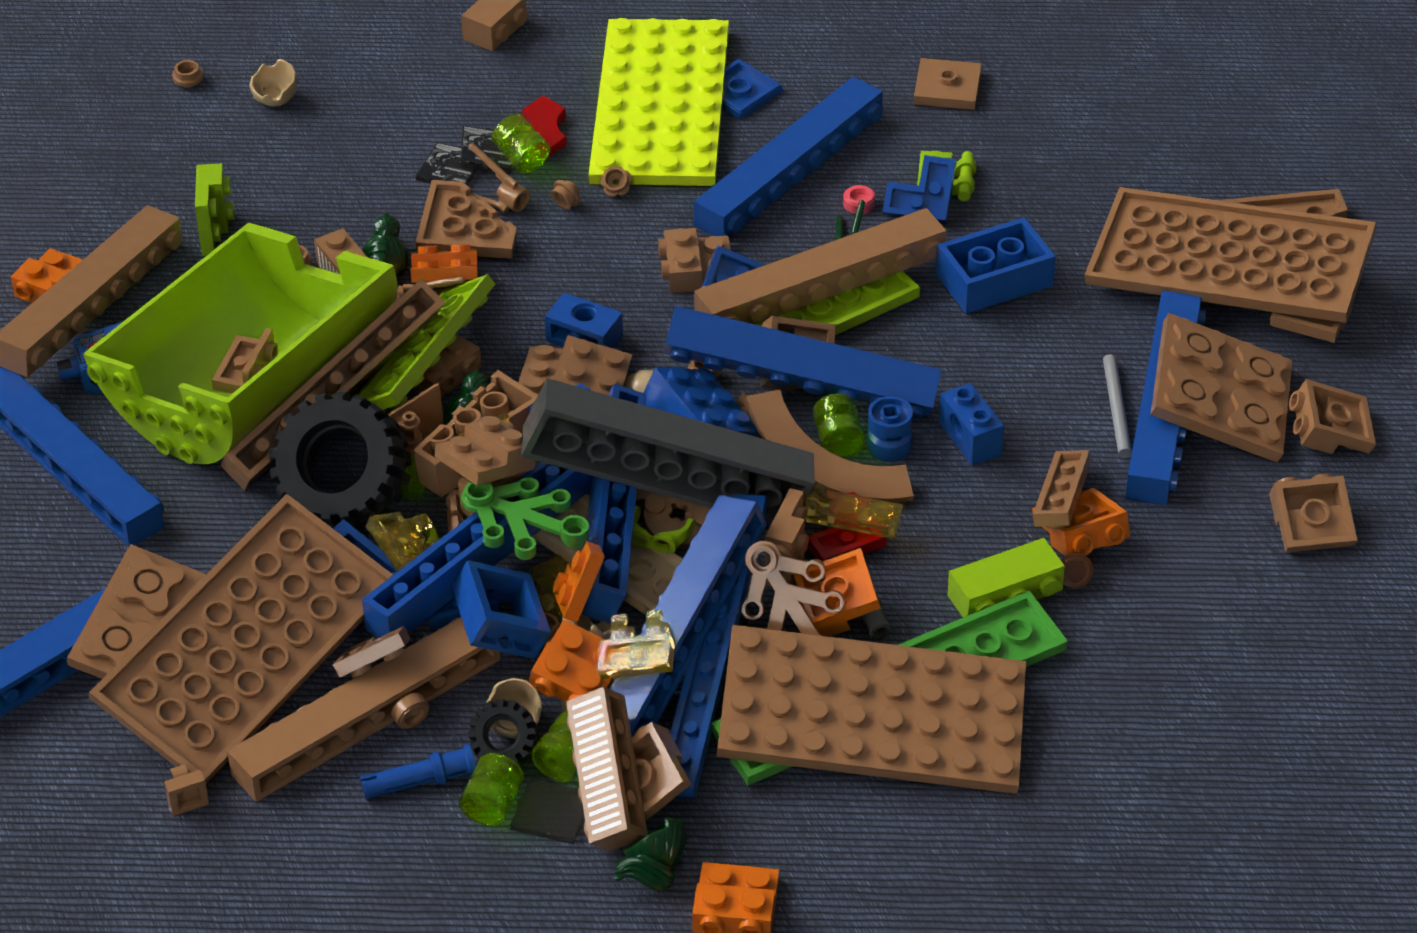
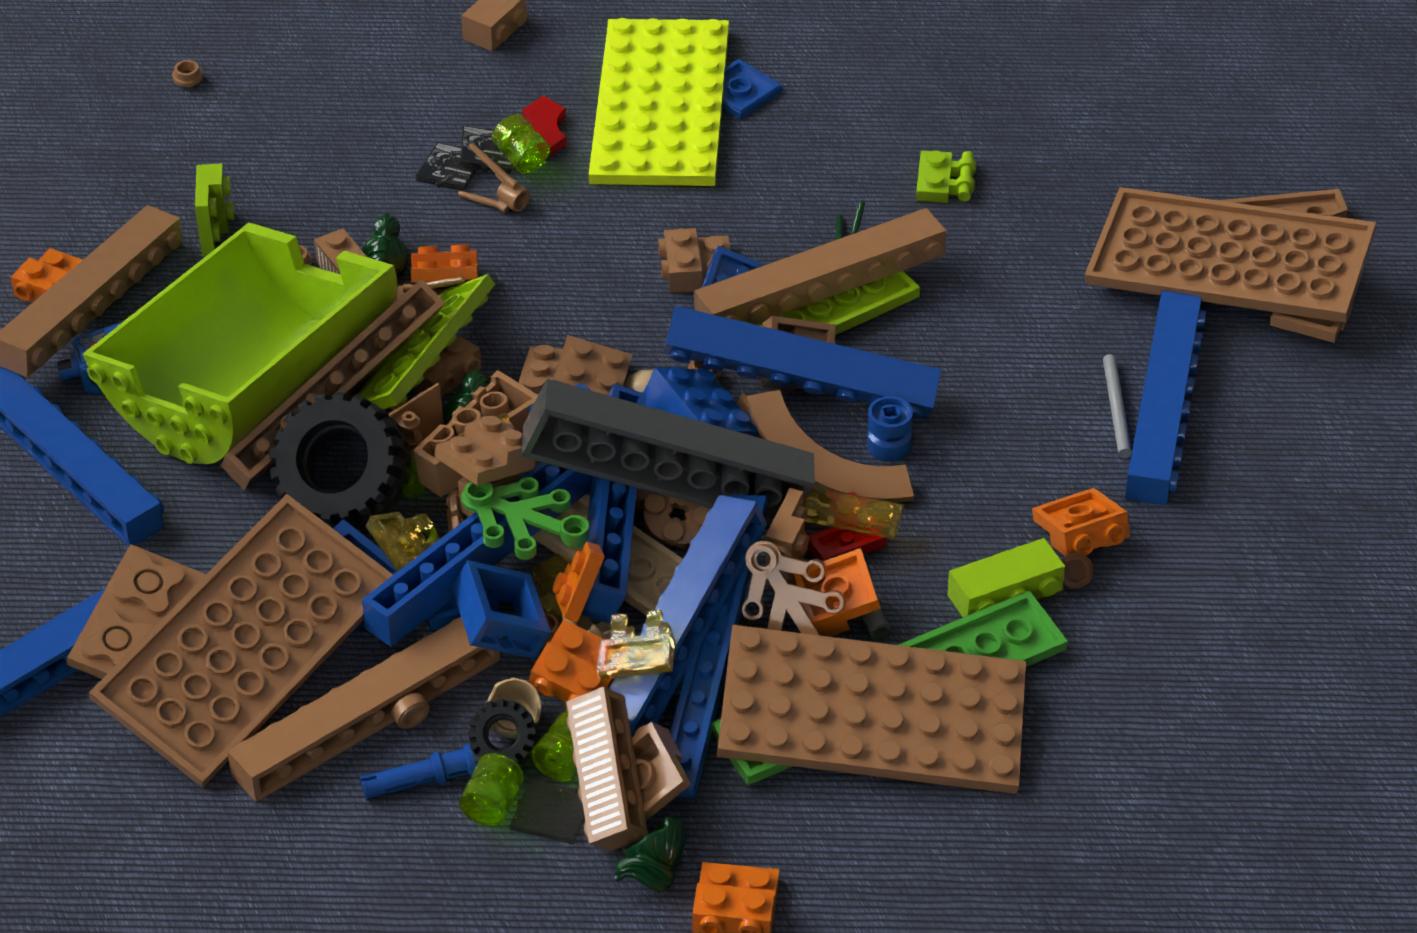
(185, 790): medium nougat tile -> none
(244, 360): medium nougat bracket -> none
(274, 83): tan hair -> none
(361, 656): medium nougat plate -> none
(460, 218): medium nougat plate -> none
(565, 194): medium nougat plate -> none
(584, 321): blue brick -> none
(612, 174): medium nougat plate -> none
(673, 538): lime cap -> none
(788, 158): blue brick -> none
(838, 425): clear neon green wheel -> none
(855, 194): coral tile -> none
(932, 193): blue plate -> none
(947, 84): medium nougat plate -> none
(971, 424): blue brick -> none
(995, 265): blue brick -> none
(1061, 489): medium nougat plate -> none
(1222, 387): medium nougat piece -> none
(1313, 513): medium nougat plate -> none
(1331, 418): medium nougat plate -> none

